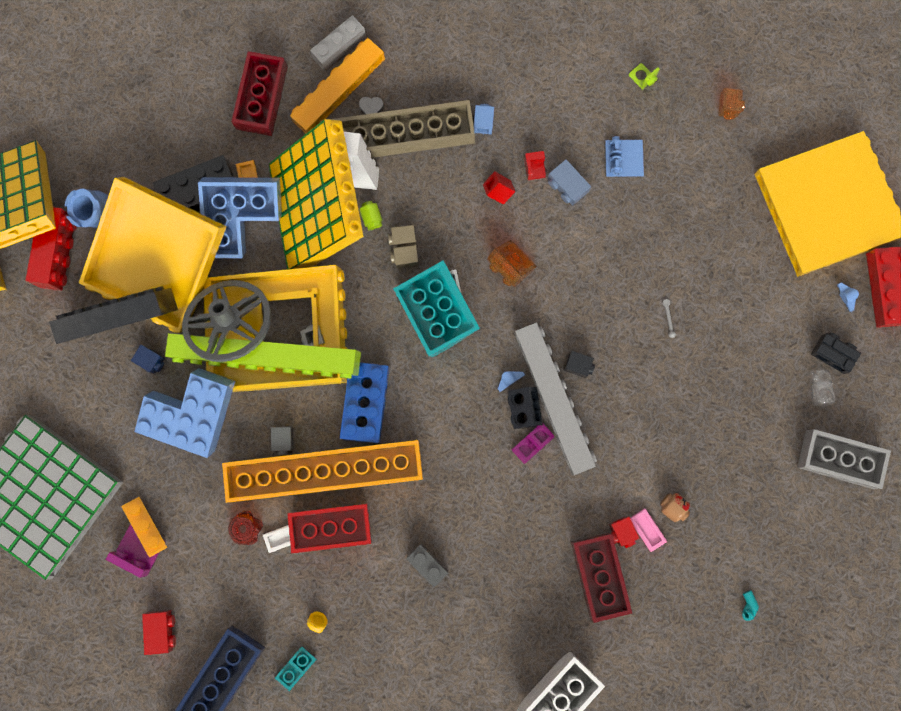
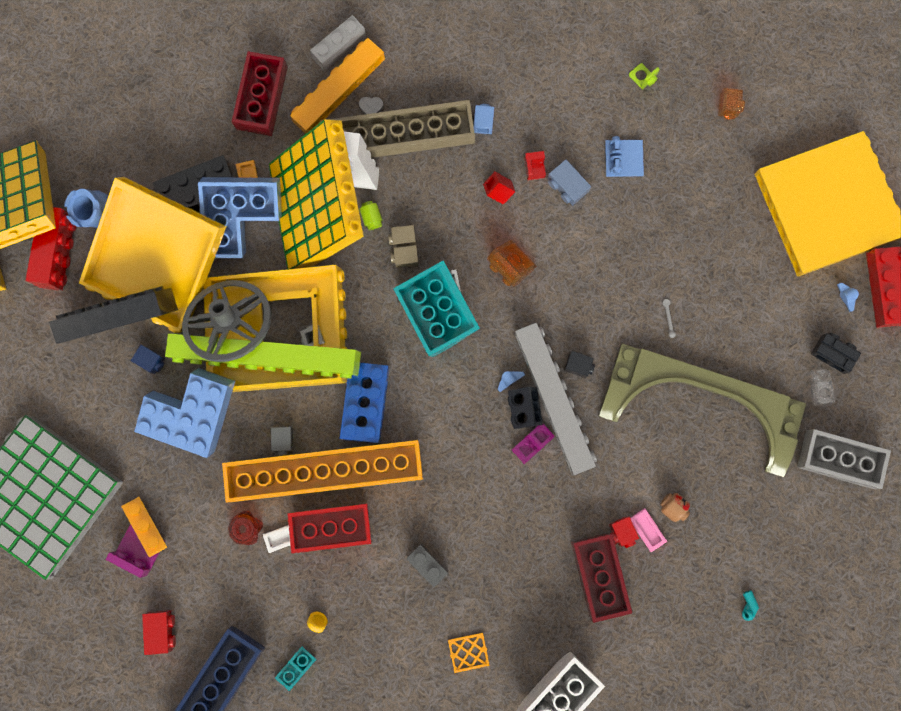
(471, 666): none -> light orange window
(641, 369): none -> olive piece

